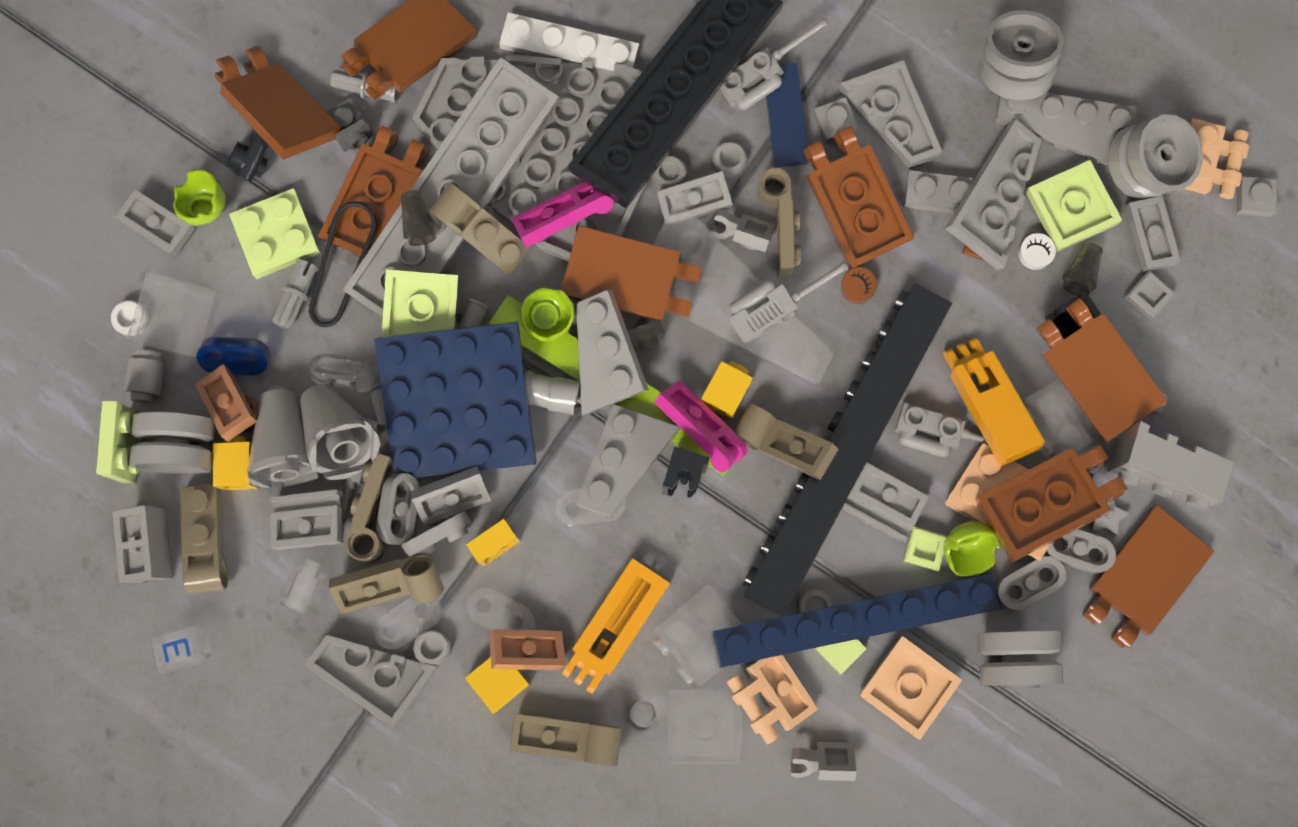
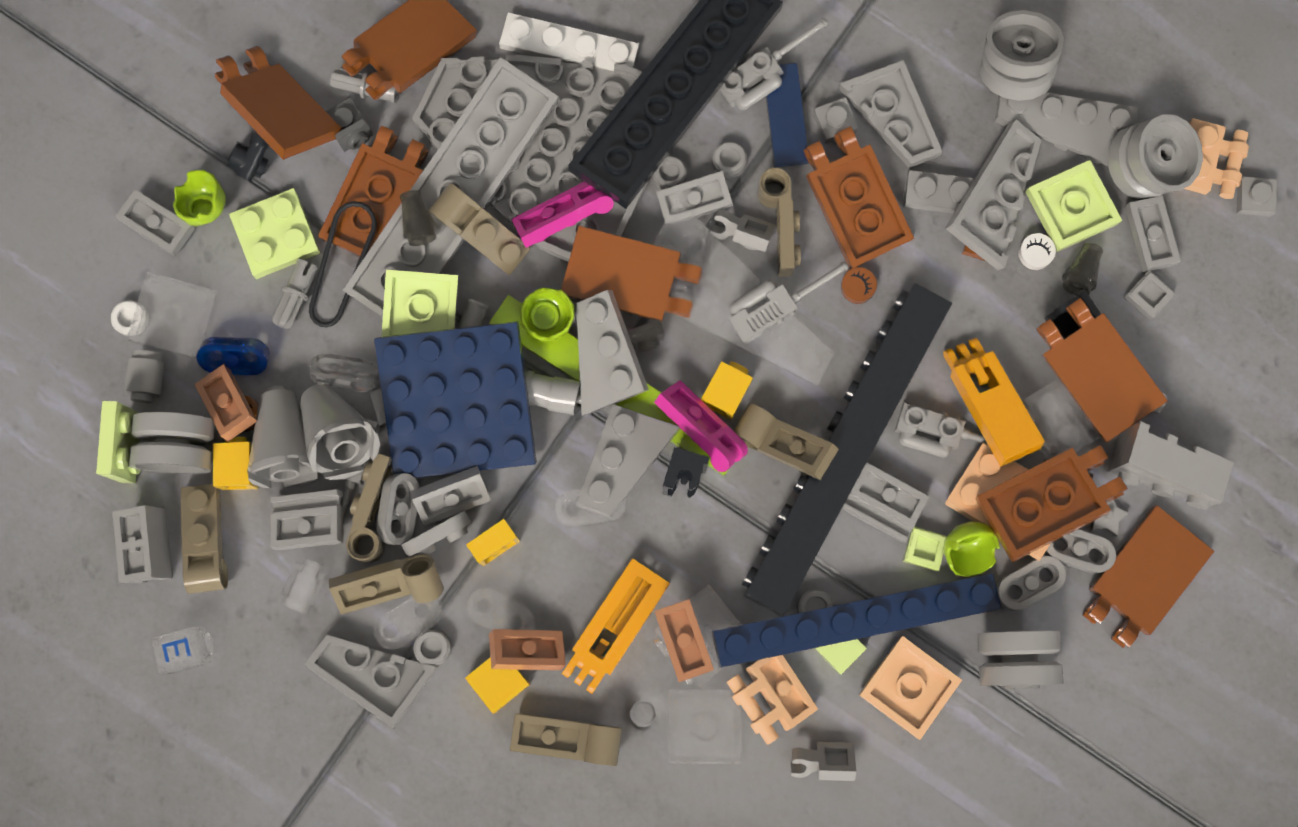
(684, 640): none -> nougat plate

